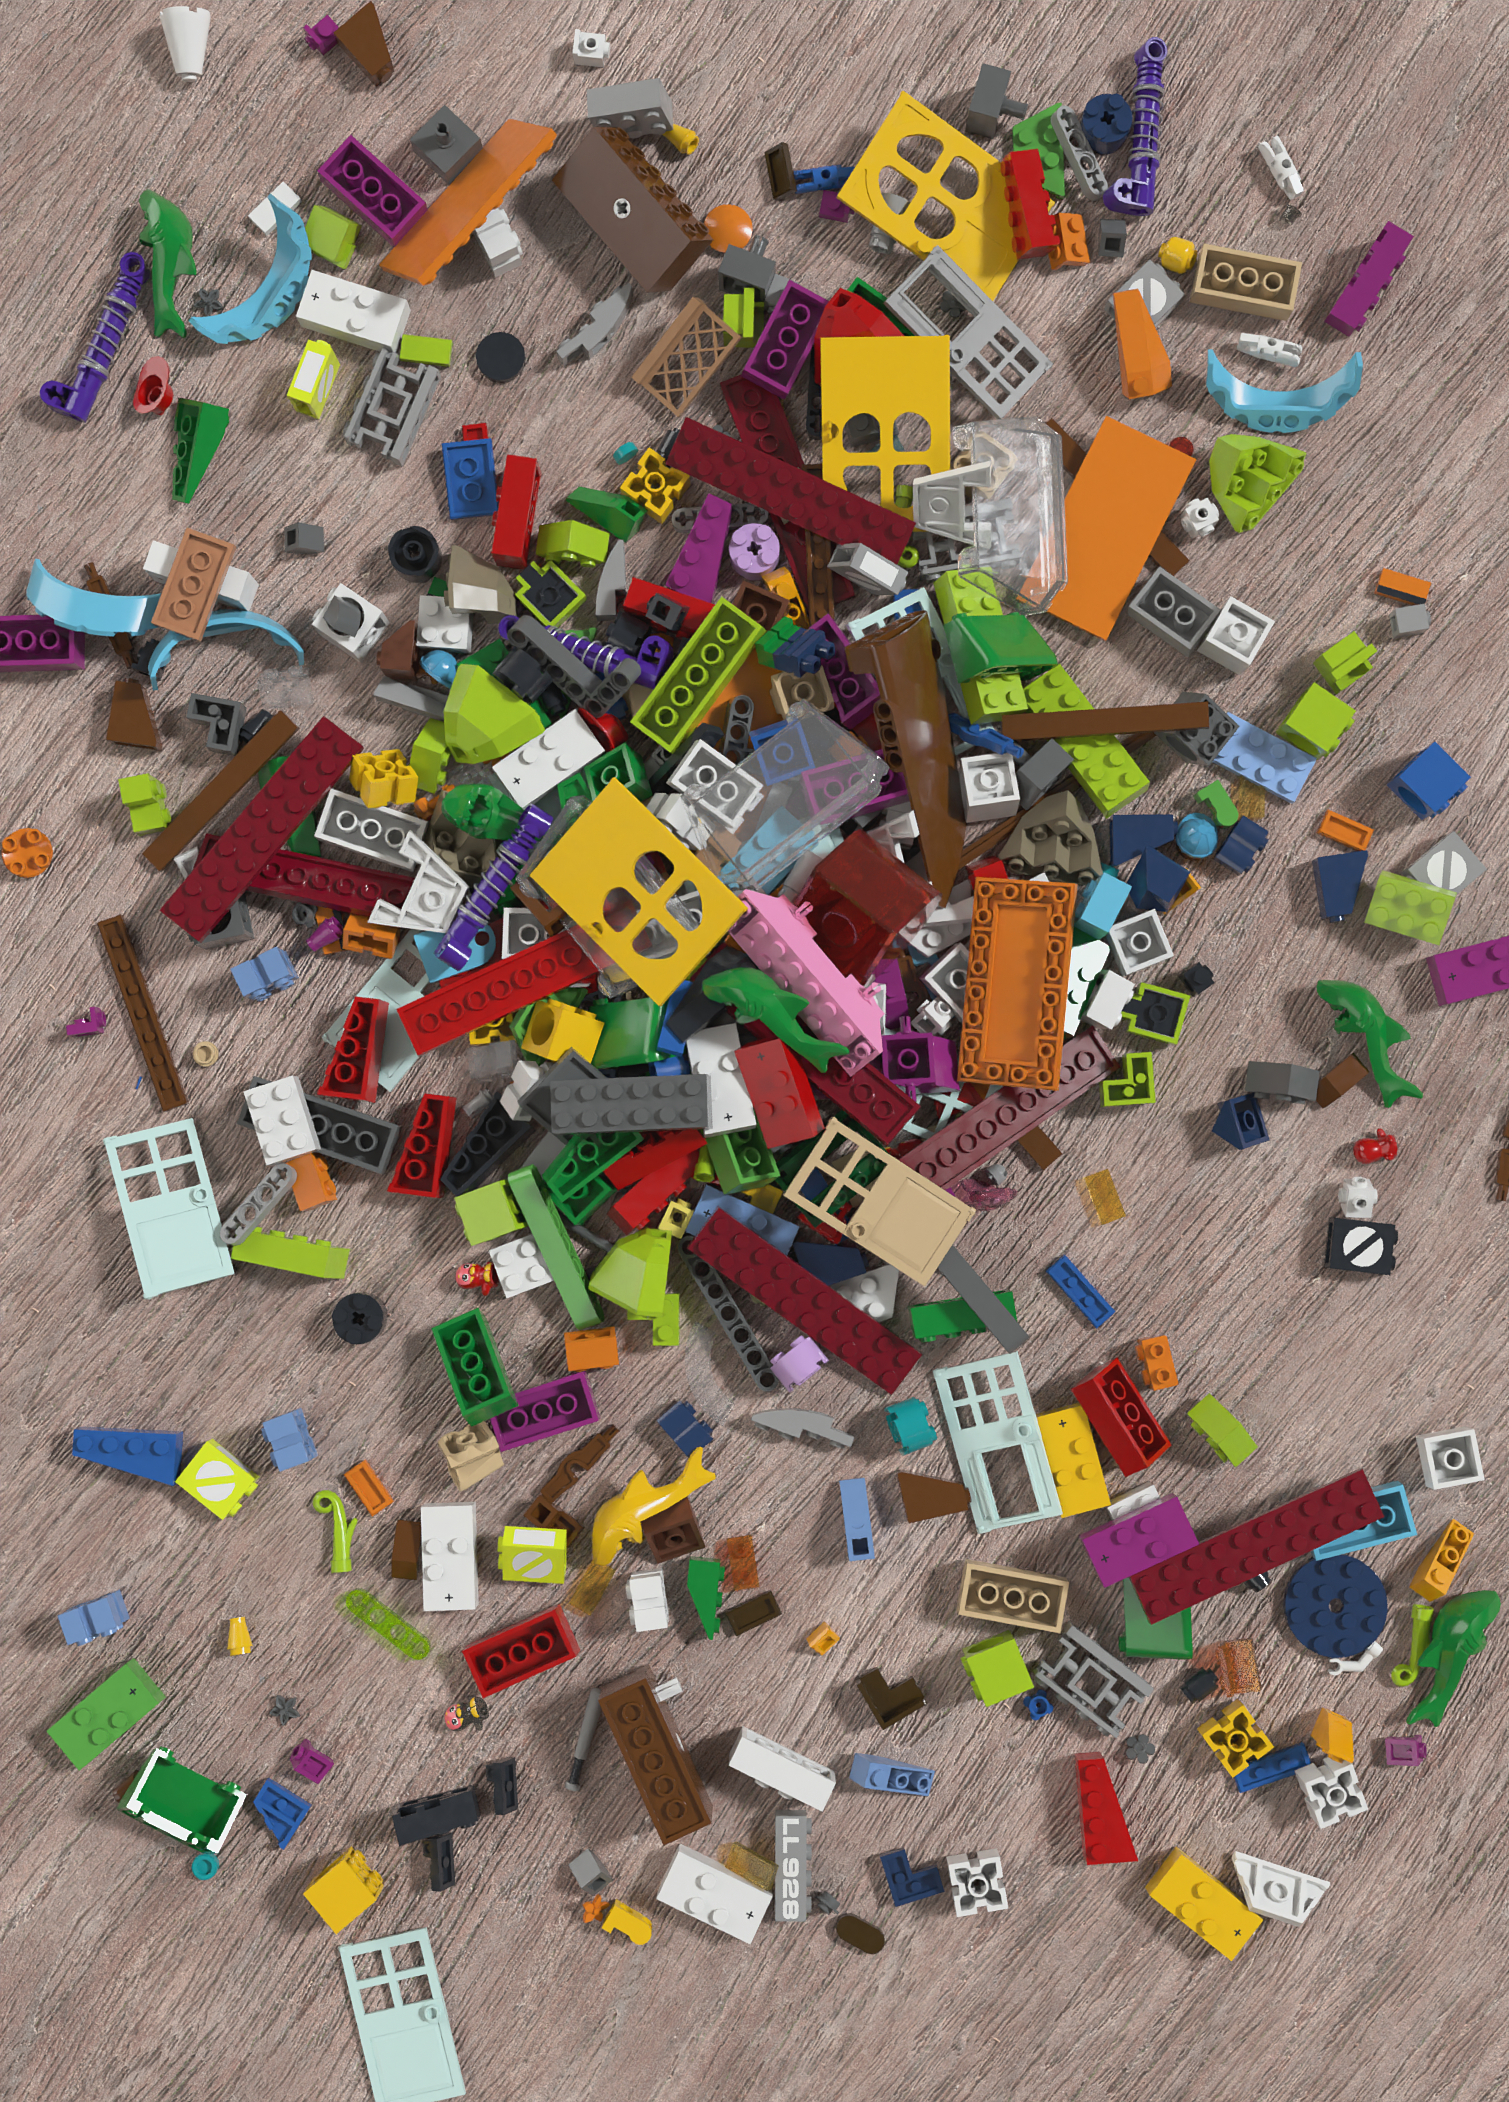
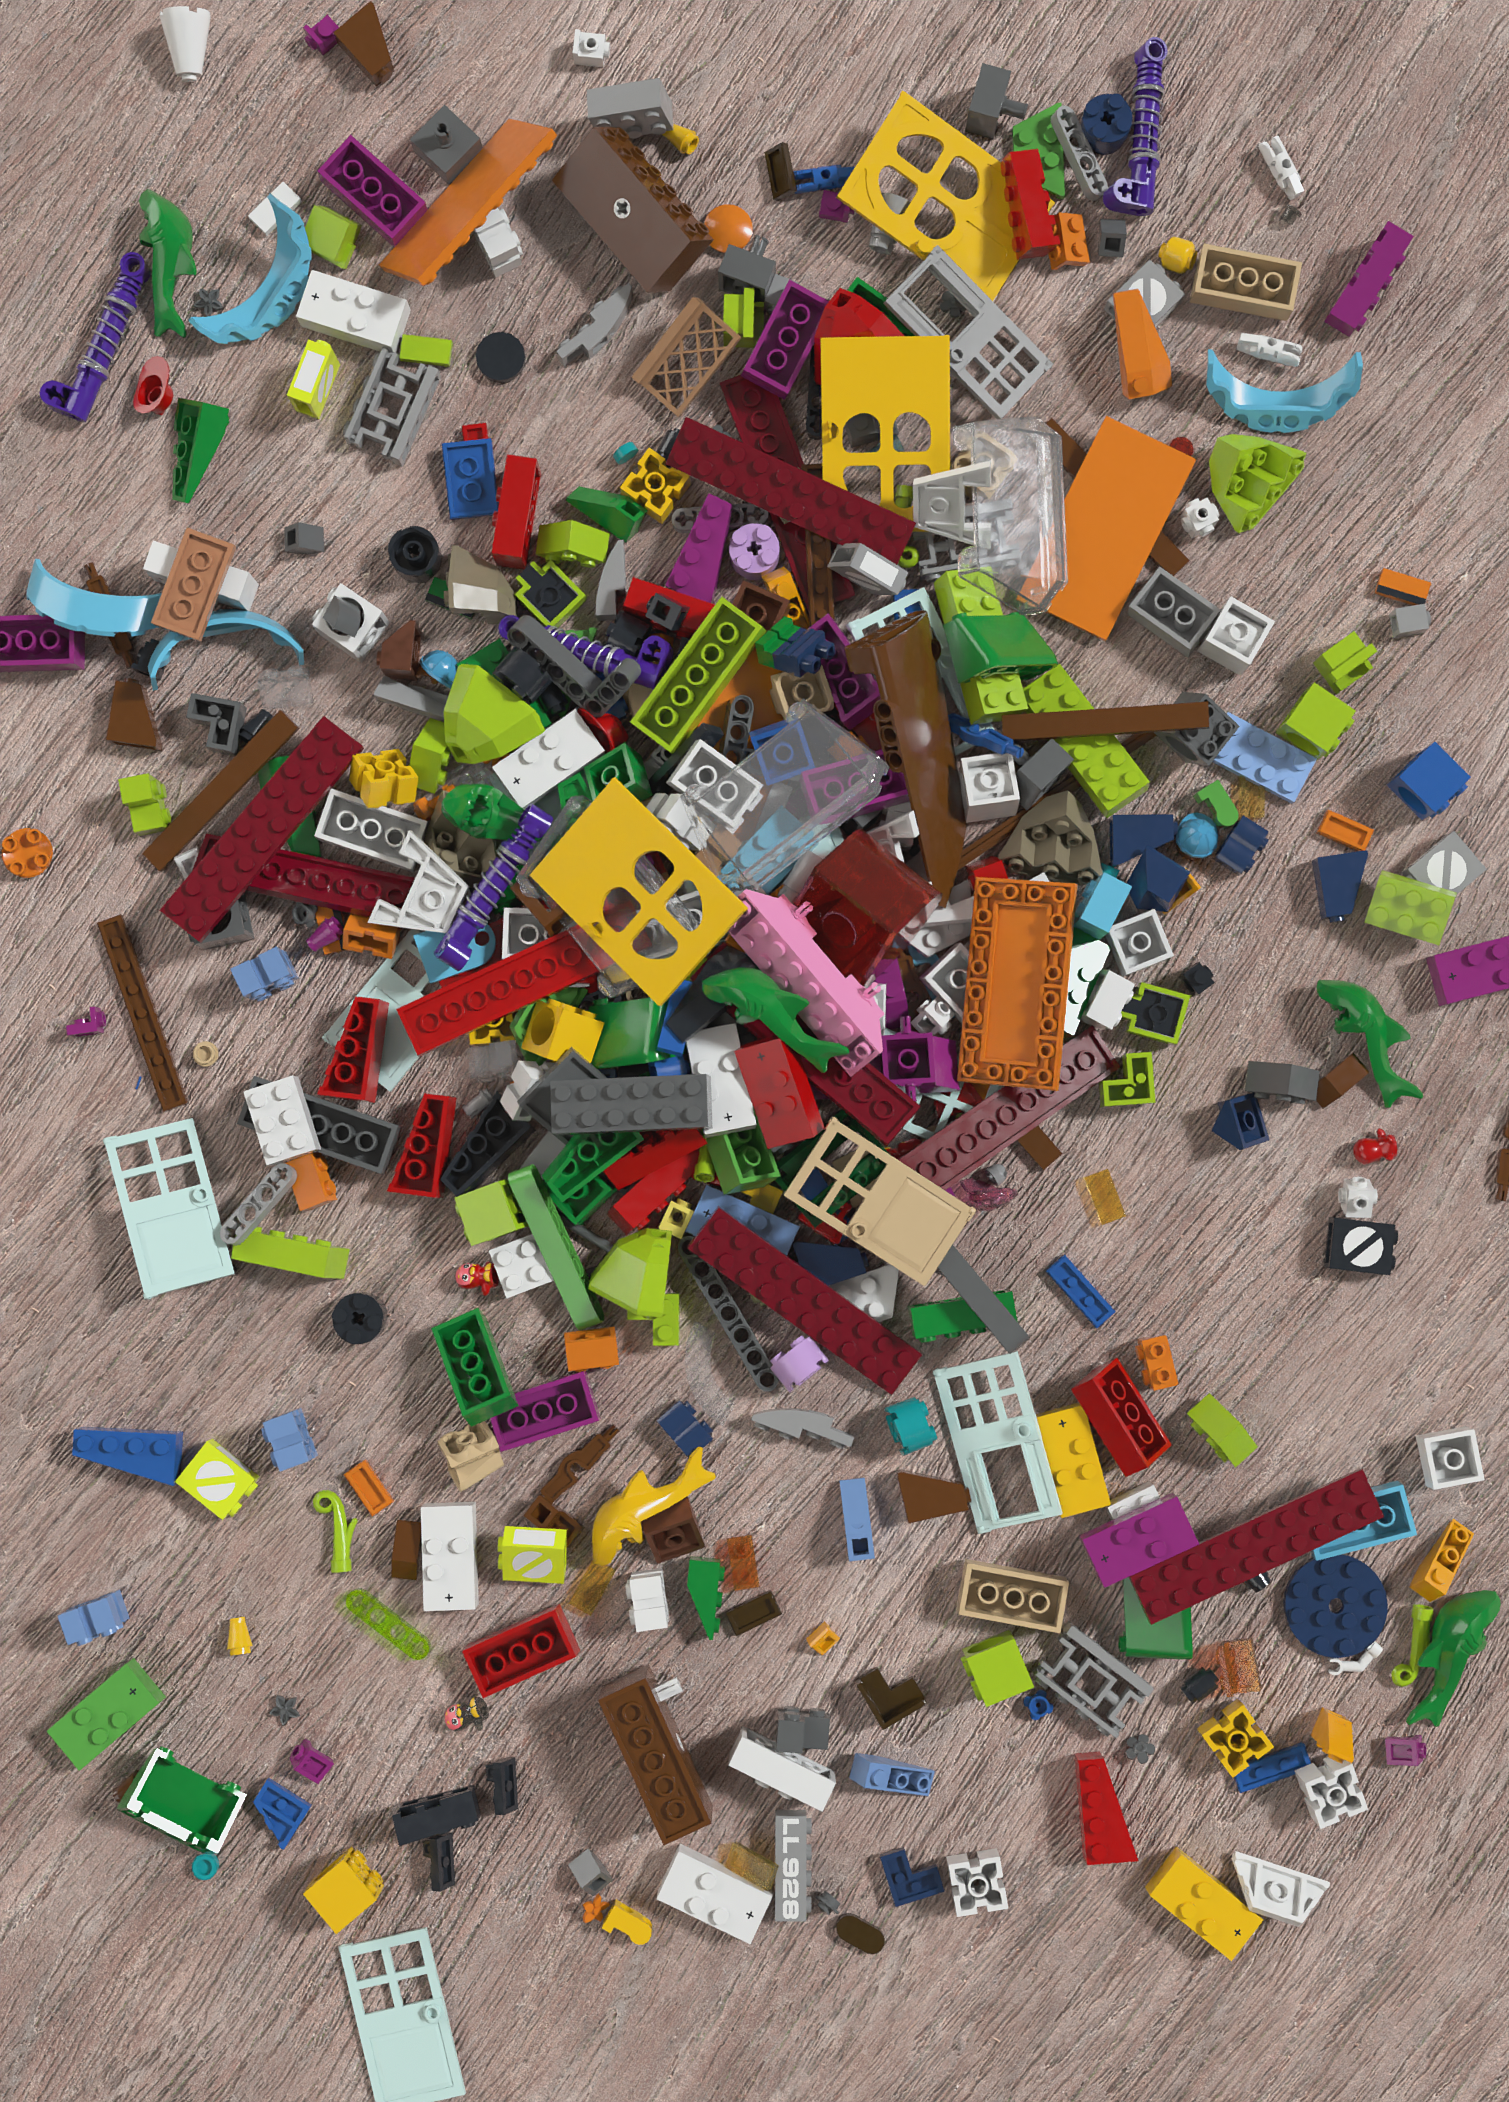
(441, 629): white brick -> none
(585, 1738): light grey piece -> none
(802, 1729): none -> dark grey brick

